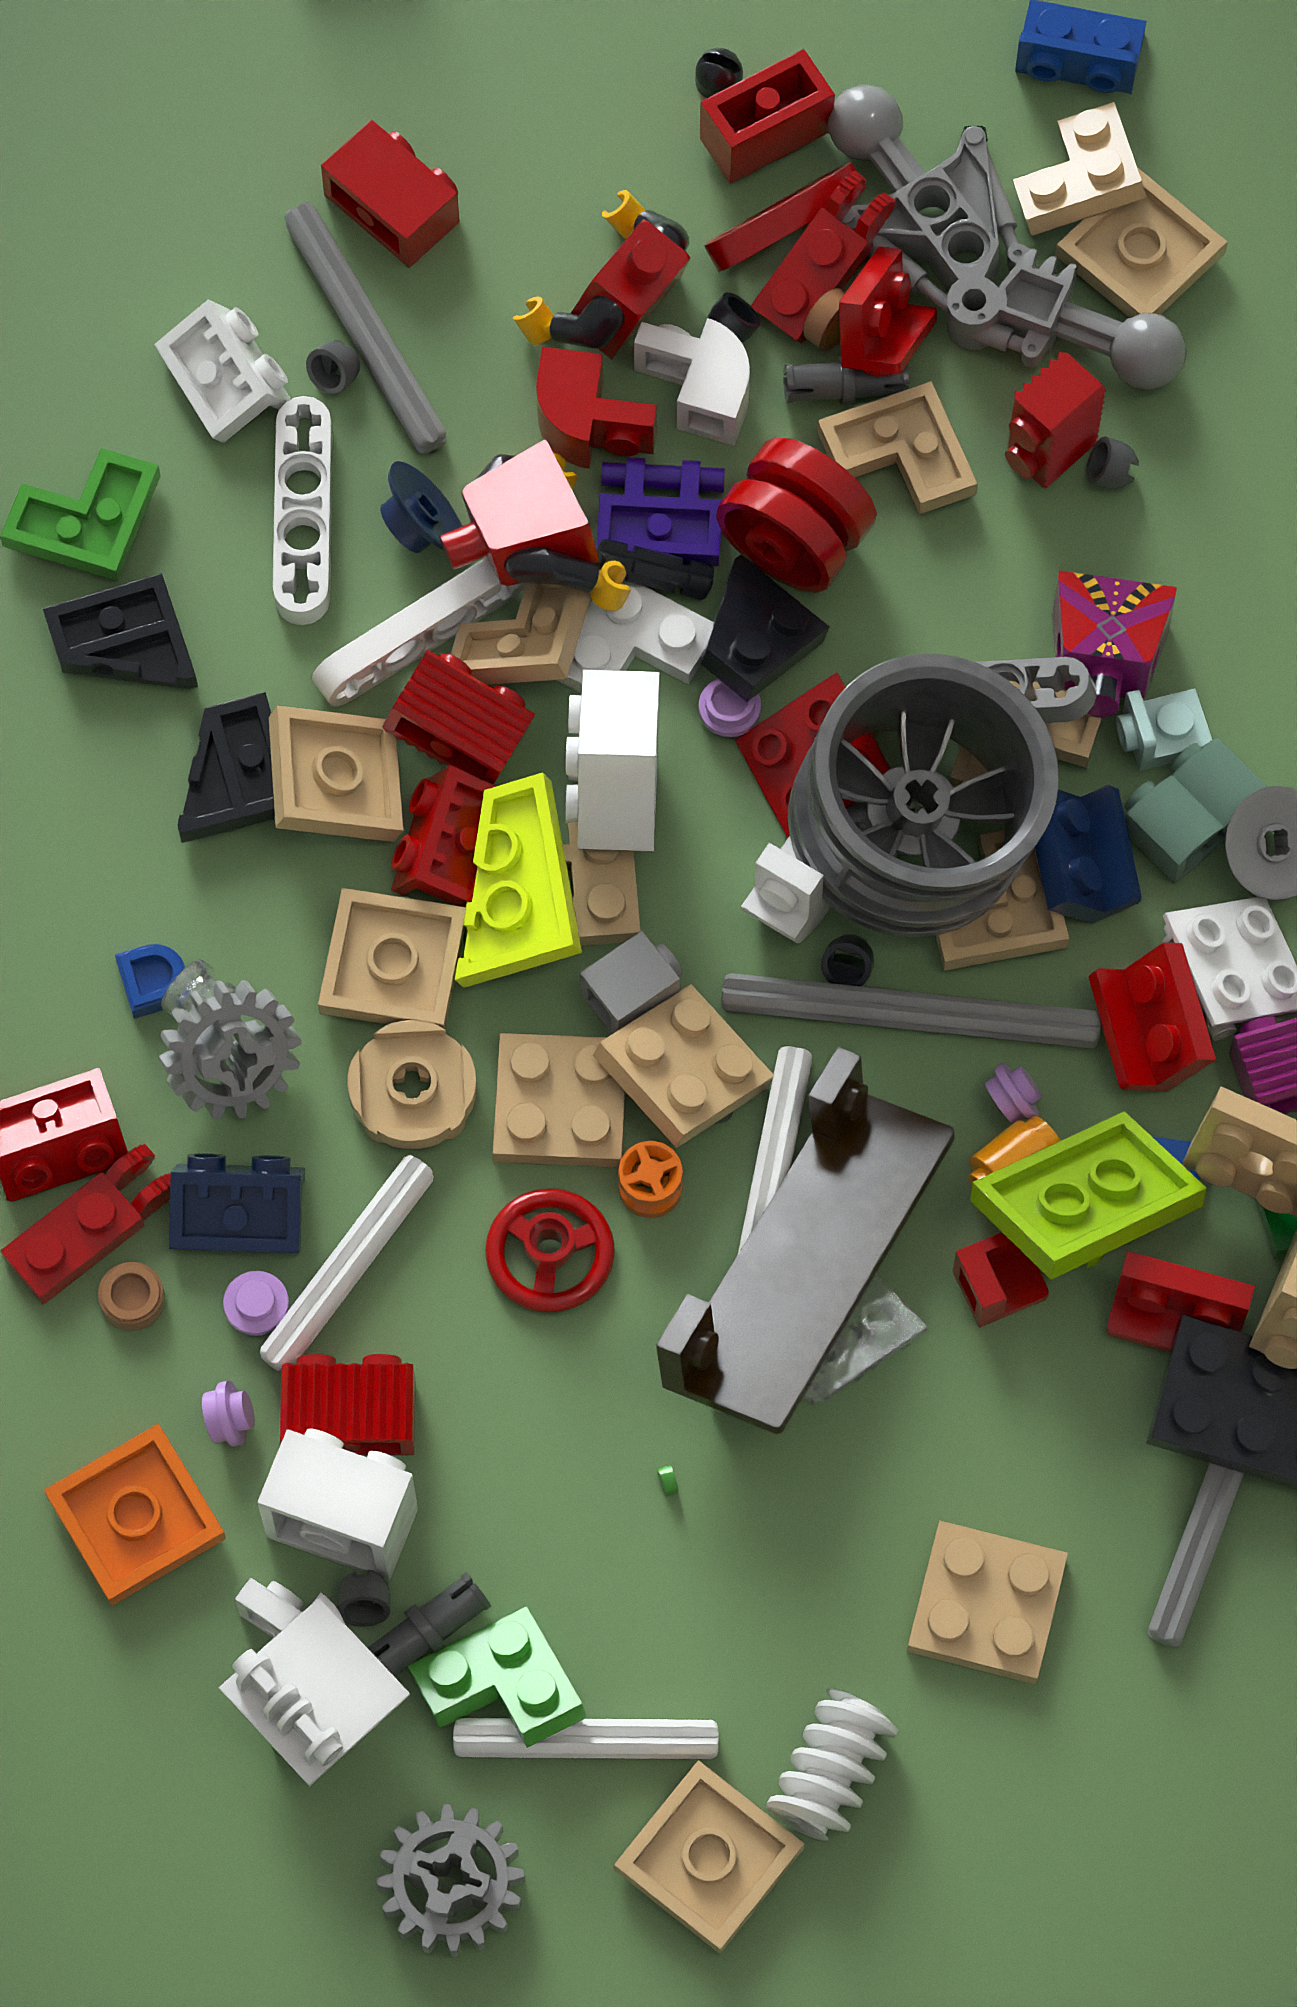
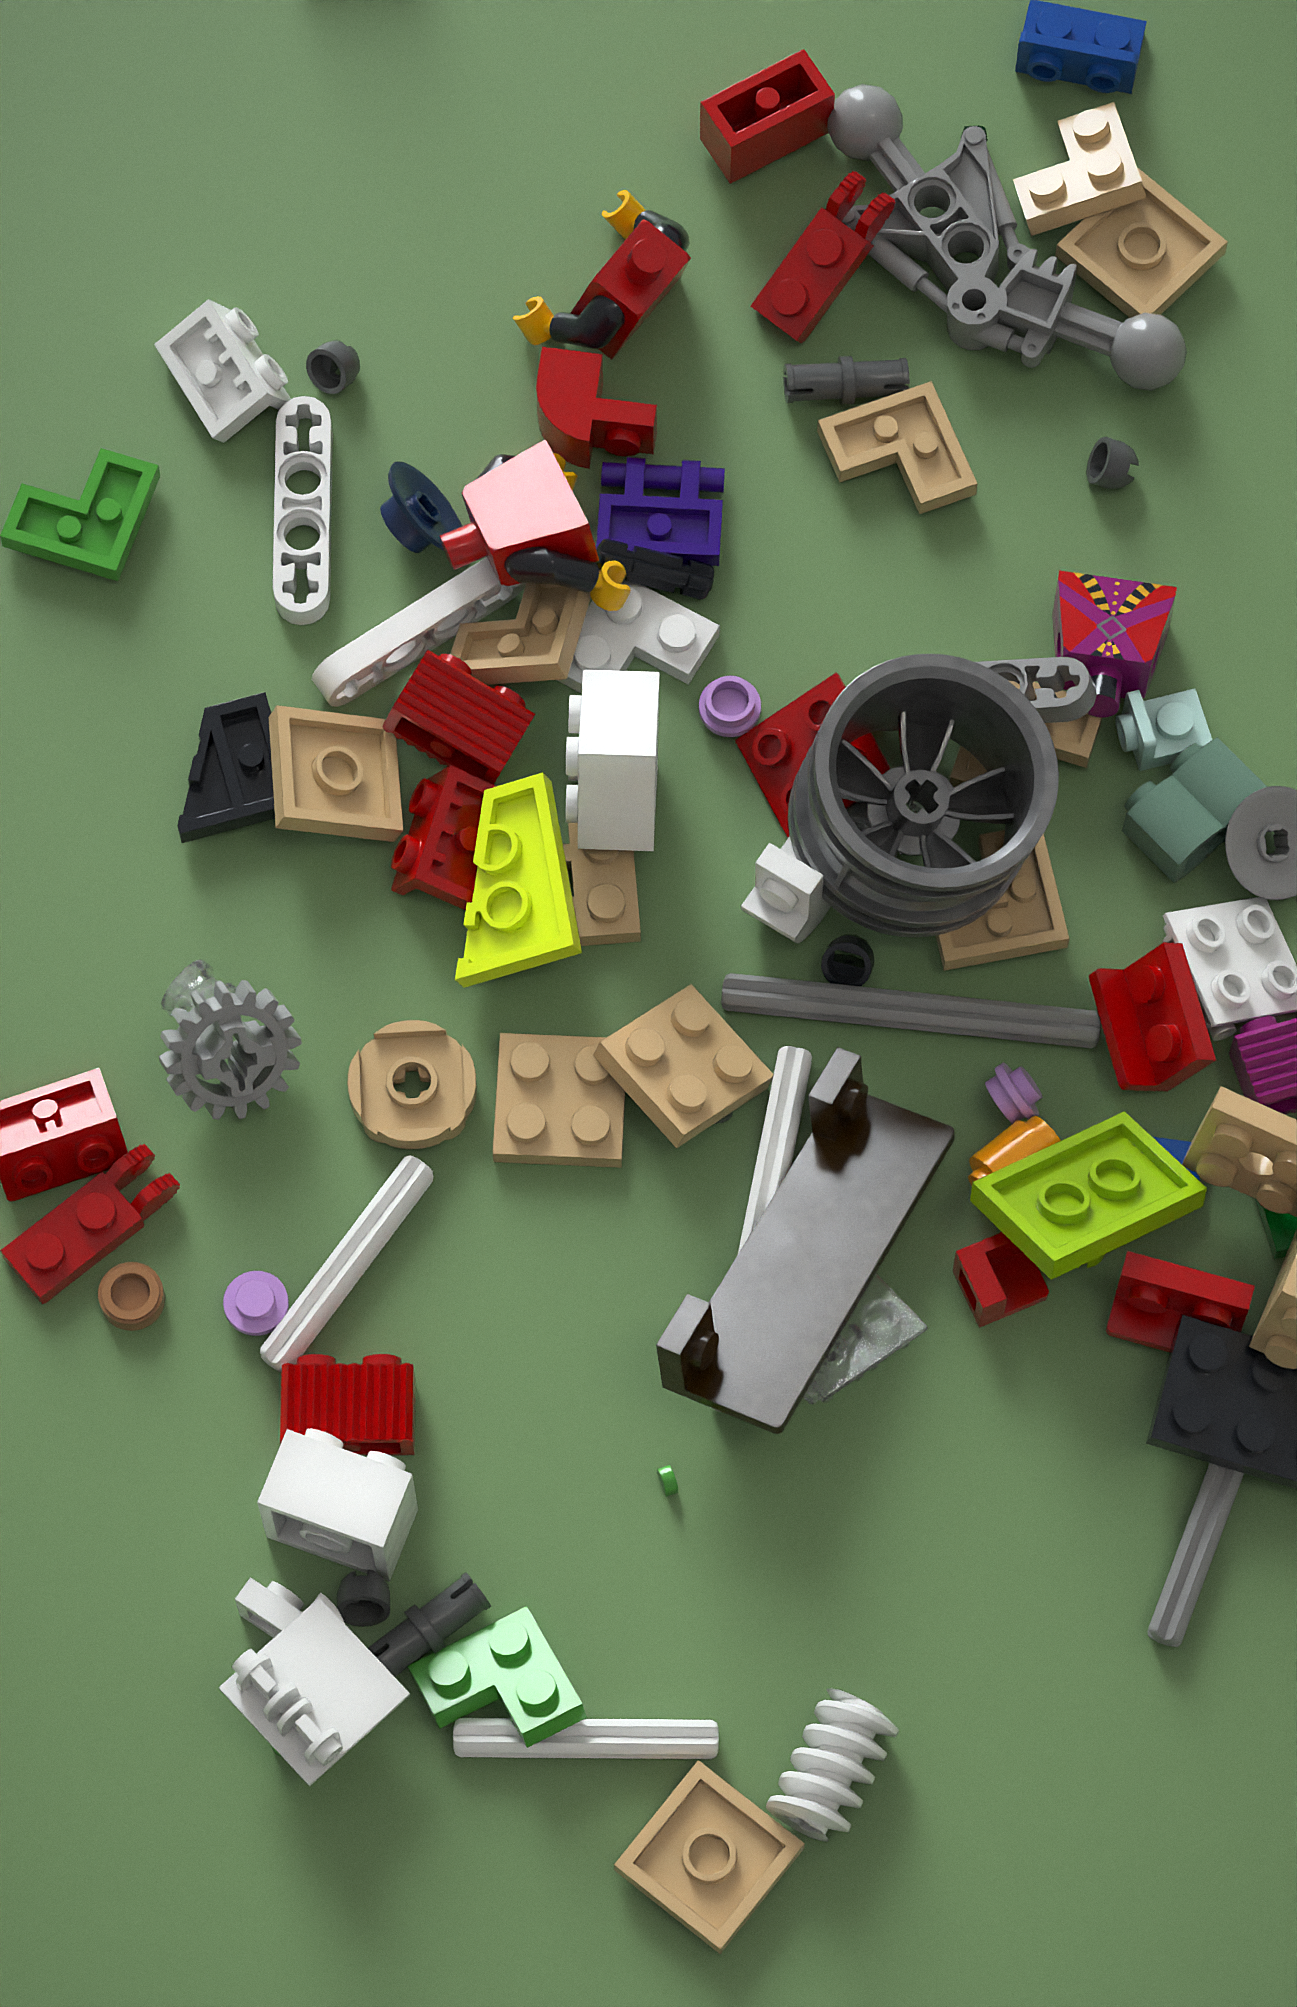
(123, 635): black wing -> none
(135, 1514): orange plate -> none
(147, 975): blue tile -> none
(227, 1414): lavender plate -> none
(236, 1204): dark blue bracket -> none
(365, 328): light grey axle -> none
(391, 192): red brick -> none
(392, 959): tan plate -> none
(421, 1871): light grey gear -> none
(553, 1227): red piece -> none
(630, 981): light grey brick -> none
(649, 1164): orange wheel -> none
(710, 71): black hinge -> none
(711, 372): white brick -> none
(735, 315): black hinge -> none
(758, 631): black wing -> none
(775, 221): red beam -> none
(796, 514): red wheel -> none
(823, 321): medium nougat tile -> none
(876, 322): red bracket -> none
(987, 1602): tan plate -> none
(1054, 420): red brick -> none
(1088, 857): dark blue bracket -> none

